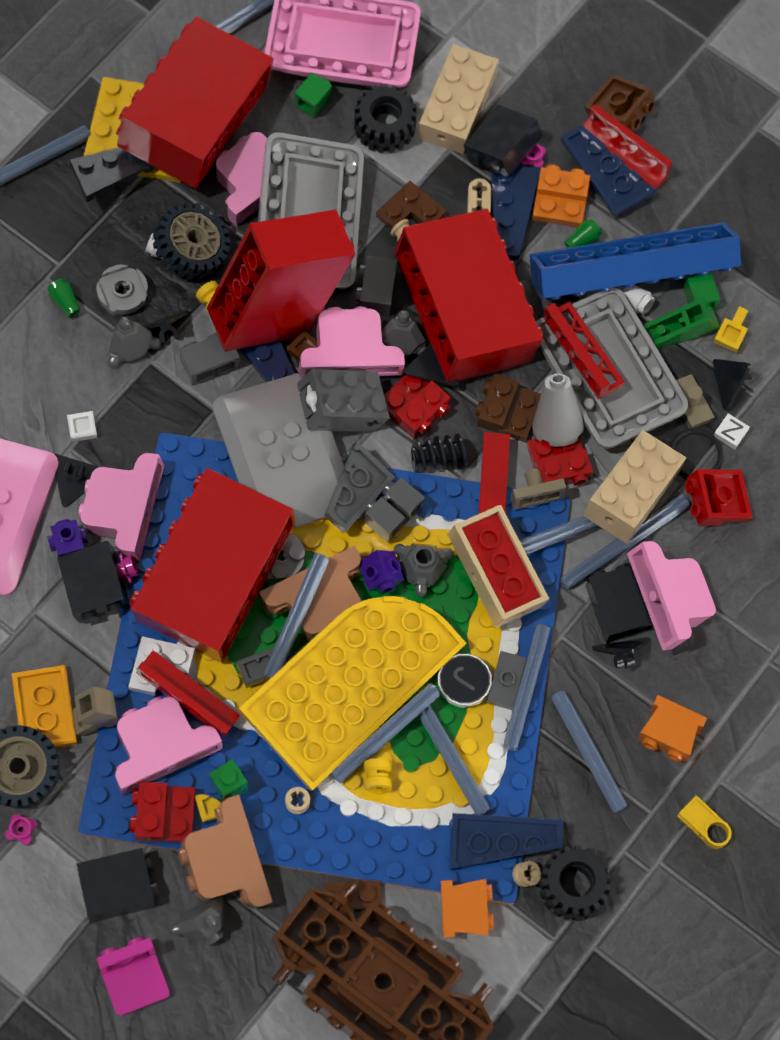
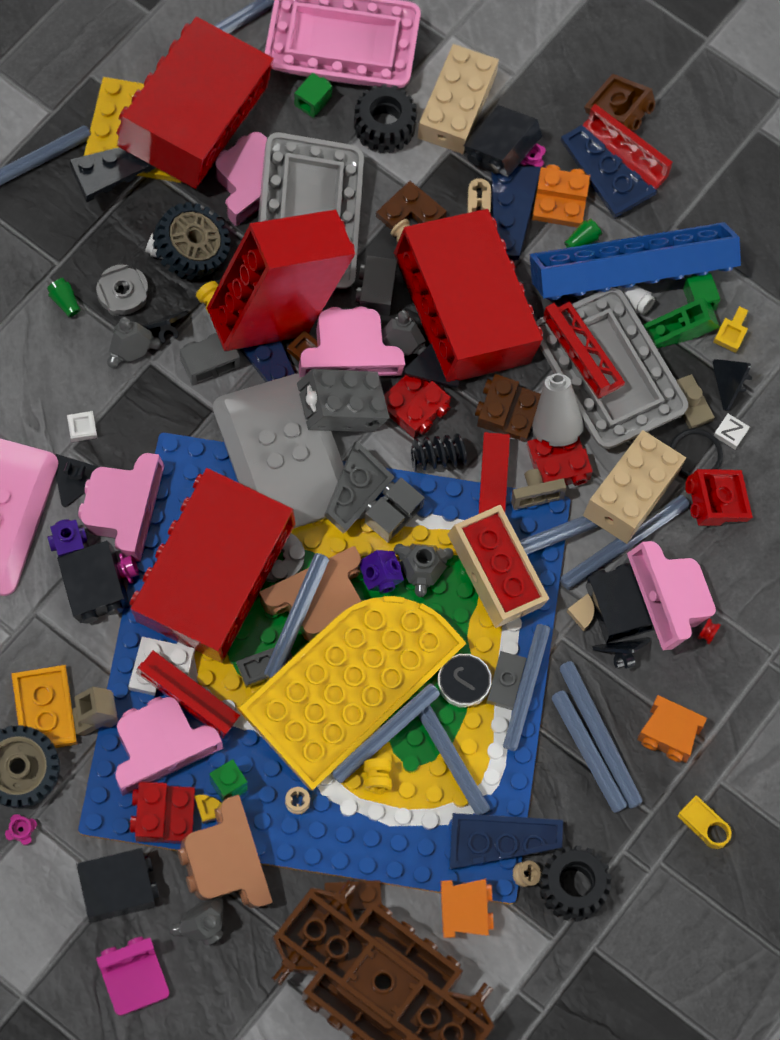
(582, 612): none -> tan tile
(601, 735): none -> sand blue axle
(709, 631): none -> red bush

